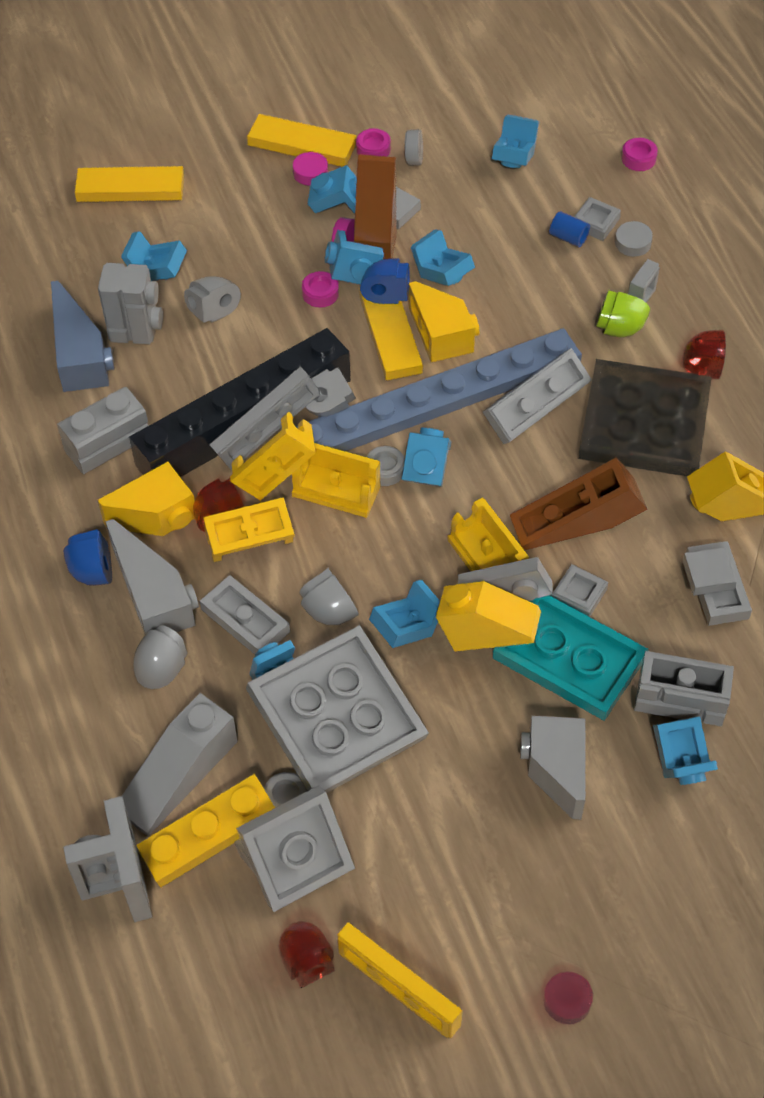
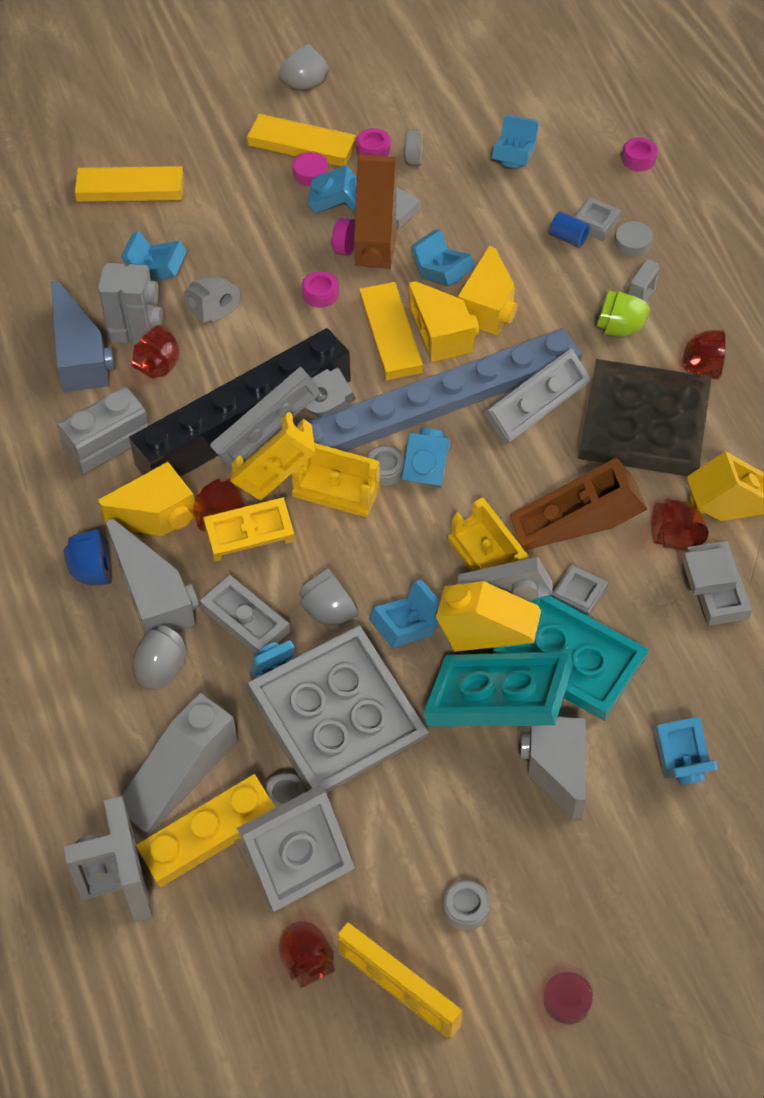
(156, 353): none -> clear red piece
(303, 69): none -> light grey piece
(350, 259): dark azure bracket -> none
(386, 282): blue piece -> none
(466, 905): none -> light grey tile
(490, 293): none -> yellow slope
(499, 689): none -> teal plate
(678, 525): none -> clear red piece
(684, 688): light grey brick -> none

